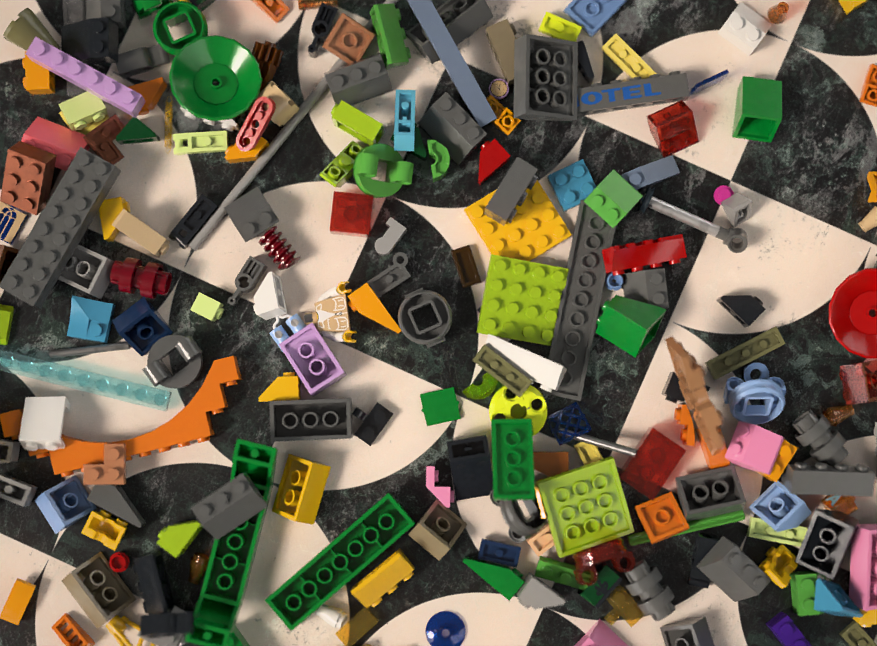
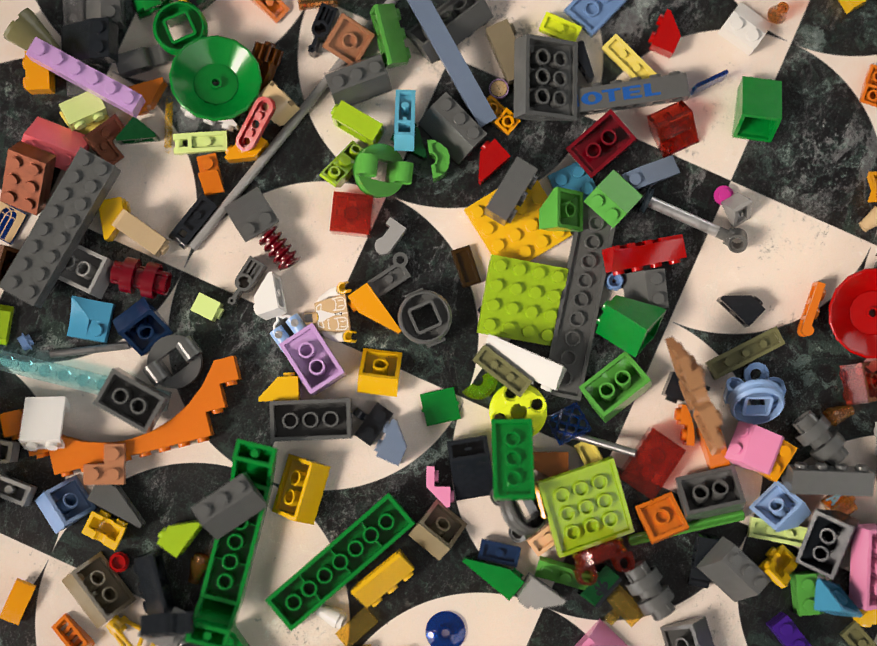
(25, 341): none -> medium blue plate
(131, 400): none -> dark grey brick
(210, 174): none -> orange slope
(379, 372): none -> yellow slope
(393, 445): none -> sand blue slope
(562, 211): none -> bright green slope
(601, 144): none -> dark red slope
(615, 386): none -> bright green slope
(666, 37): none -> red slope
(811, 309): none -> orange plate

